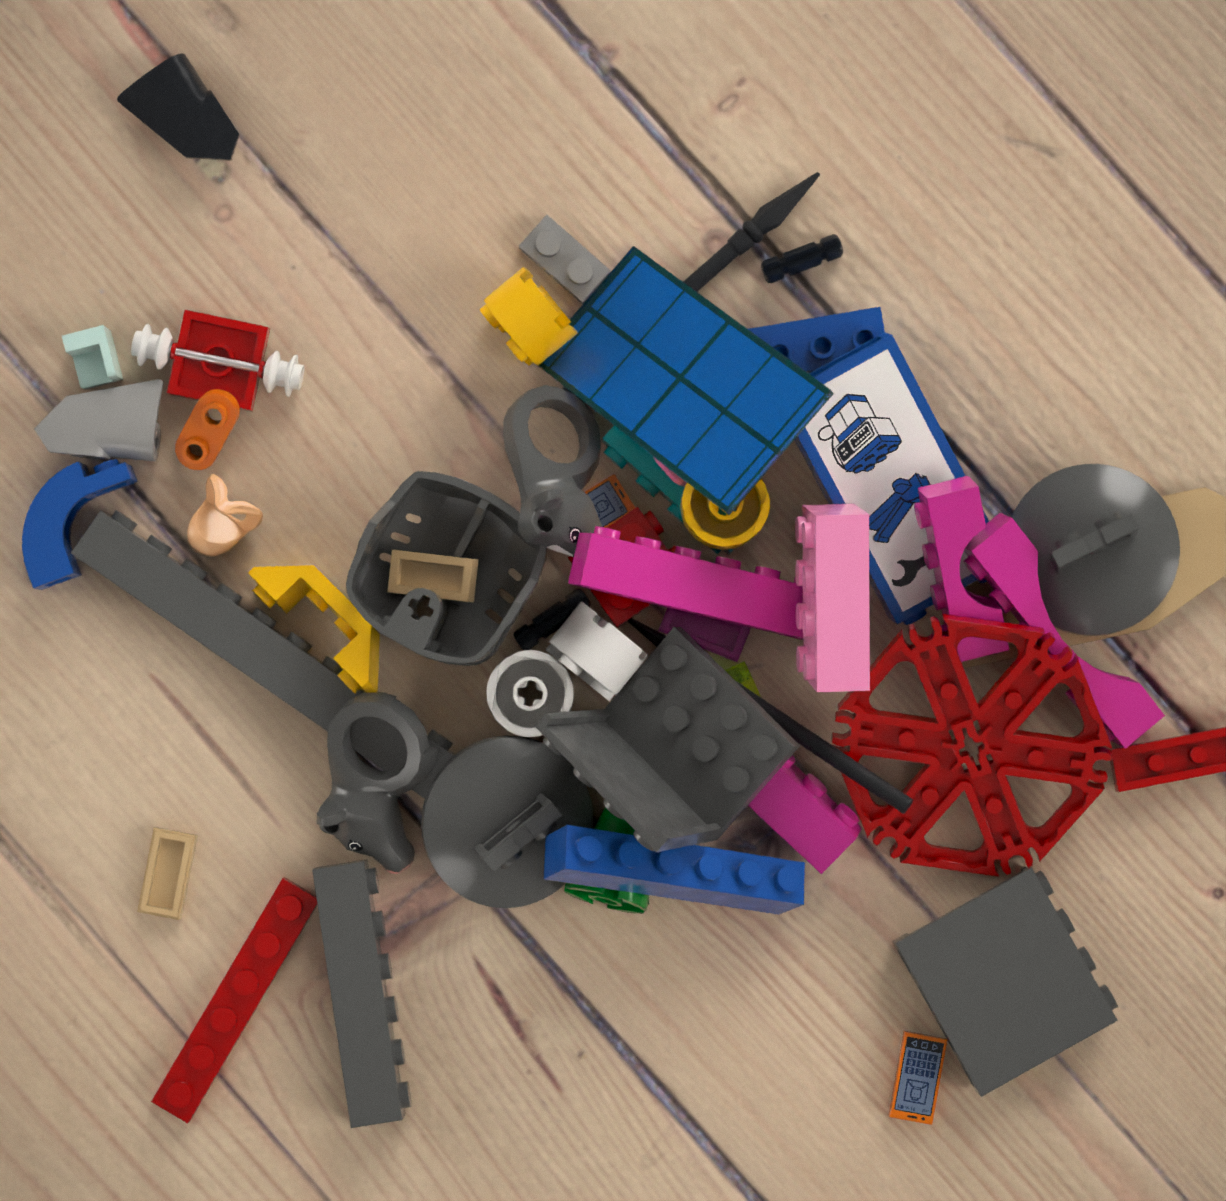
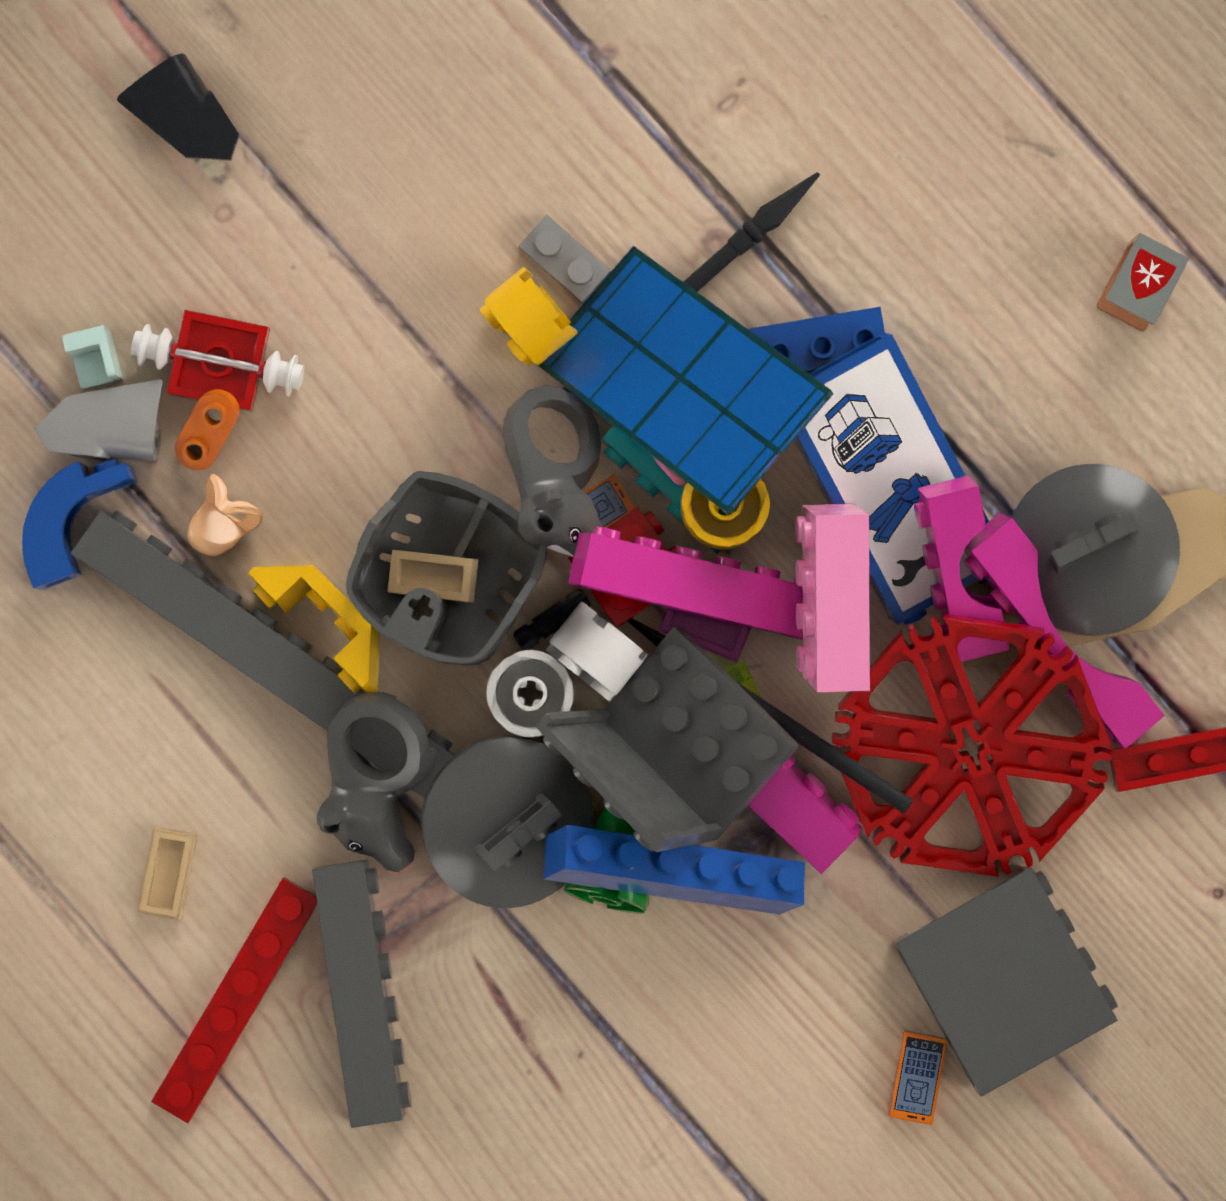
(802, 258): black axle -> none
(1142, 282): none -> piece

